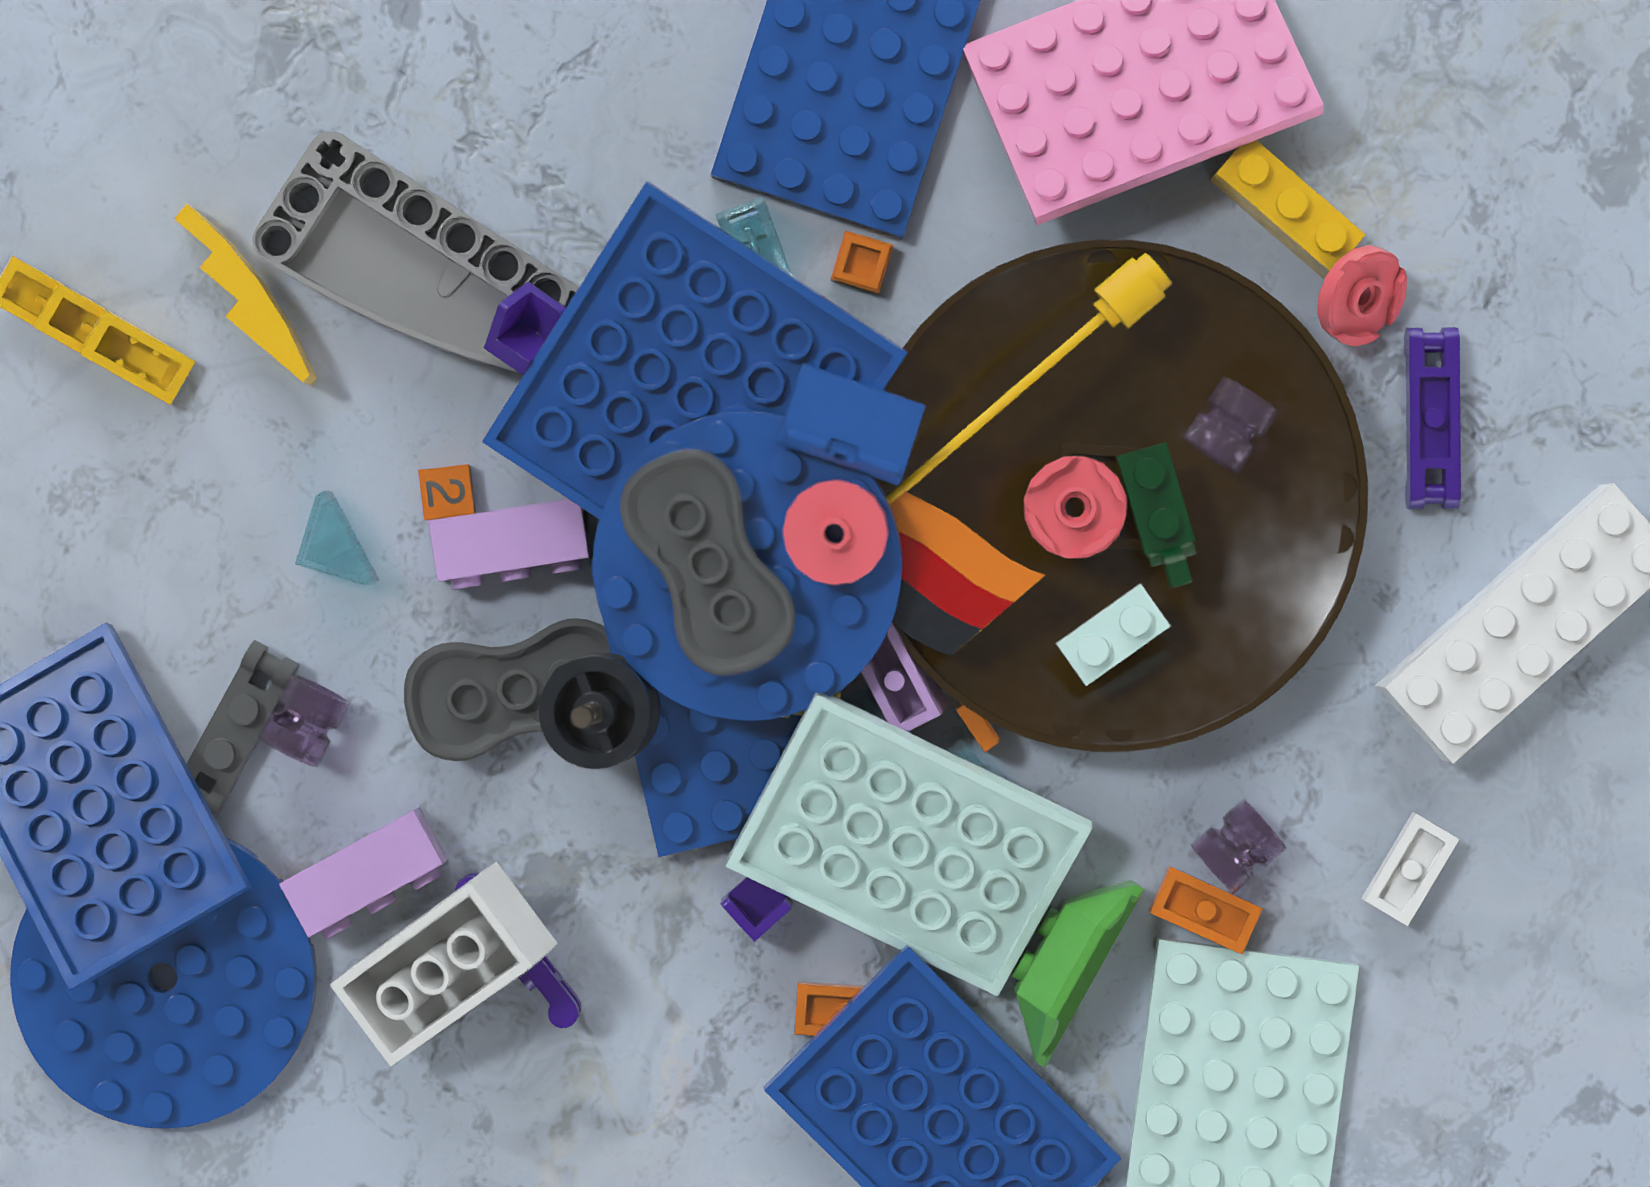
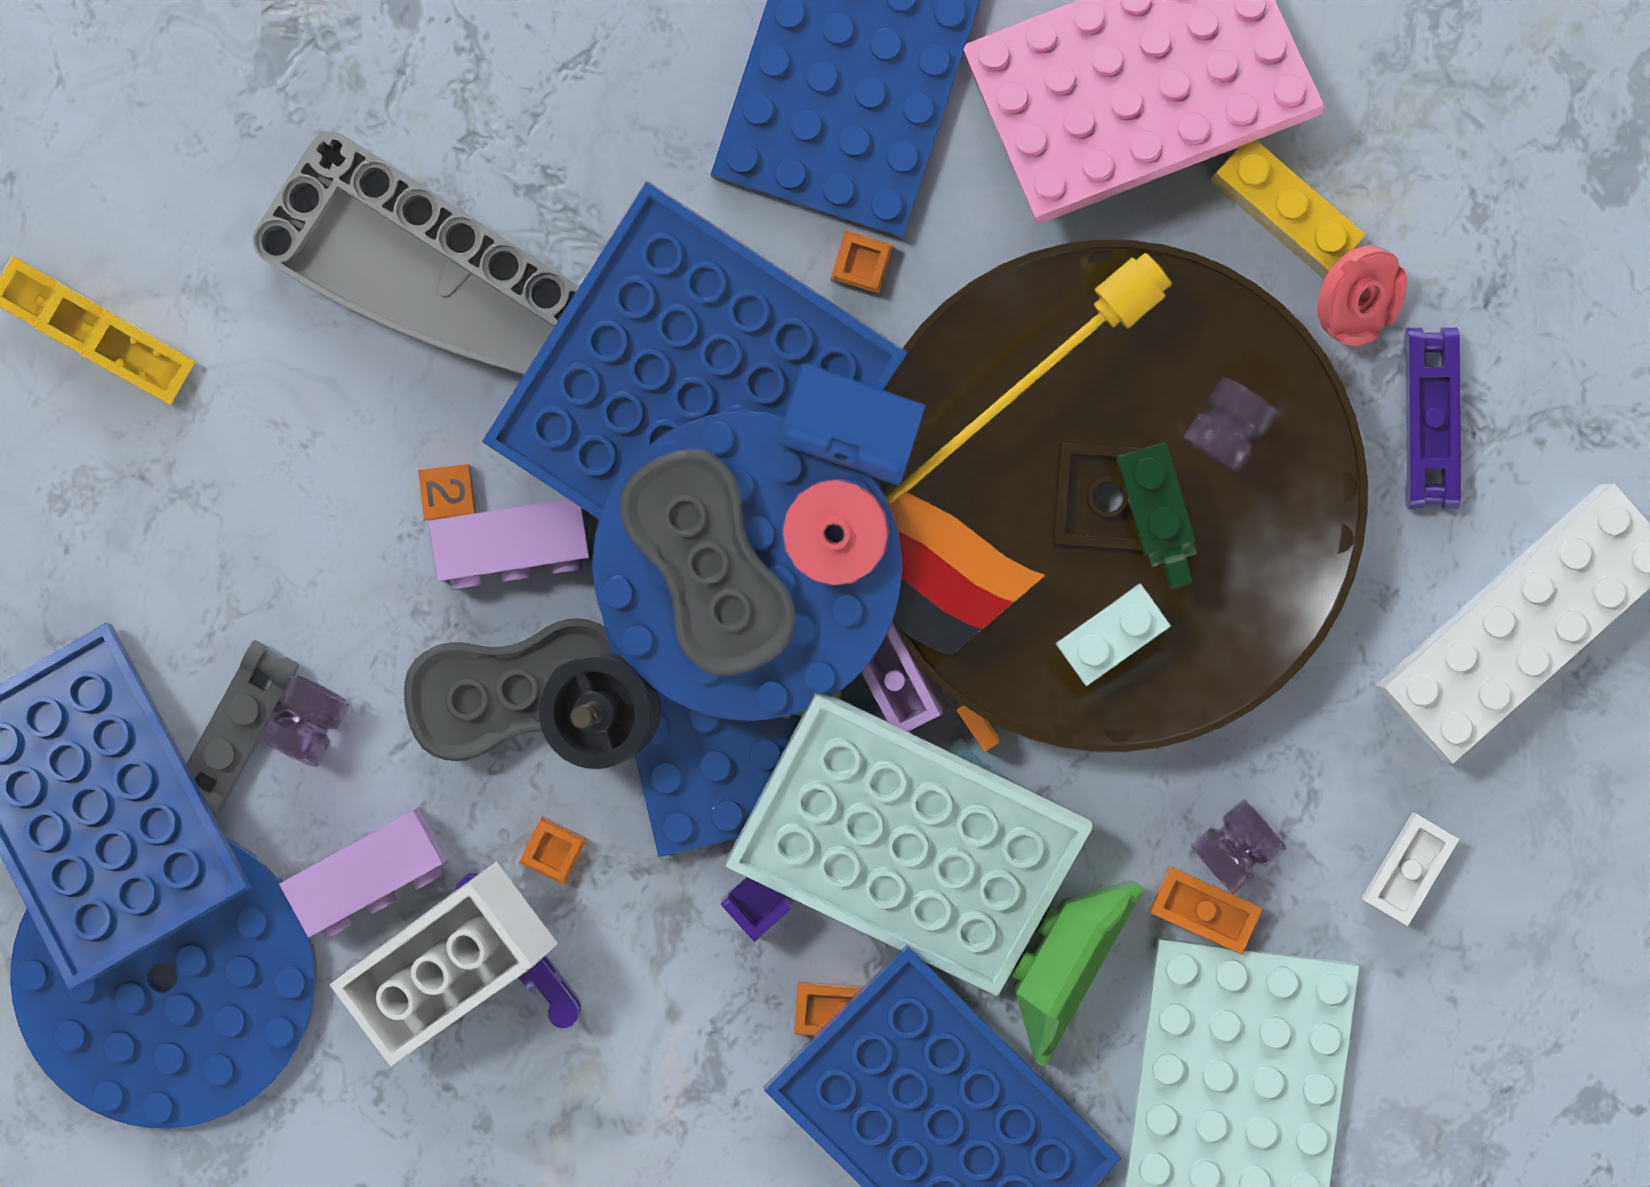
(257, 309): yellow slope -> none
(332, 545): clear light blue slope -> none
(522, 326): dark purple panel -> none
(552, 850): none -> orange tile
(754, 228): clear light blue slope -> none
(1102, 502): coral plate -> none

